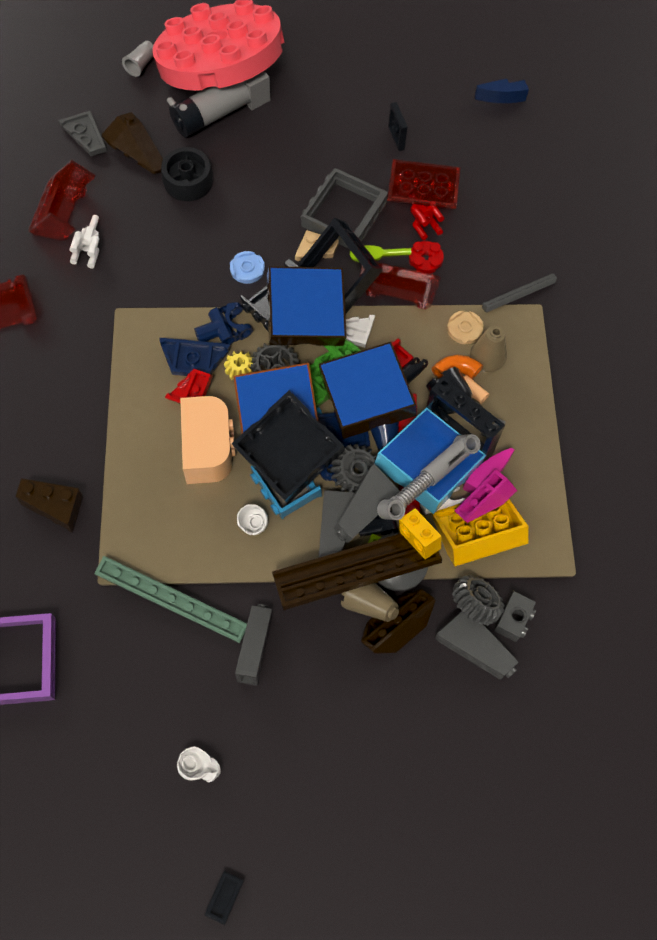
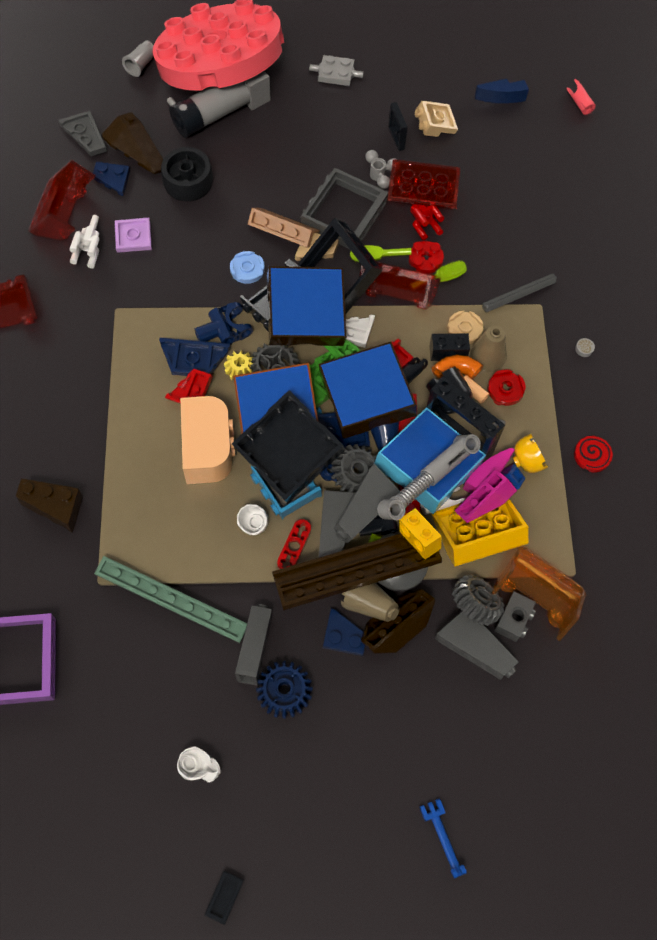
(112, 176): none -> dark blue wing
(133, 235): none -> lavender tile
(281, 226): none -> medium nougat panel
(284, 702): none -> dark blue gear
(295, 531): none -> red beam
(336, 70): none -> light grey plate
(343, 635): none -> dark blue wing
(378, 168): none -> light grey piece
(434, 815): none -> blue hinge
(435, 118): none -> tan plate
(448, 344): none -> black brick
(451, 271): none -> lime piece
(504, 397): none -> red plate
(514, 475): none -> blue slope
(529, 455): none -> yellow cylinder
(544, 586): none -> clear orange windscreen
(582, 99): none -> coral piece
(584, 347): none -> light grey tile
(593, 454): none -> red tile

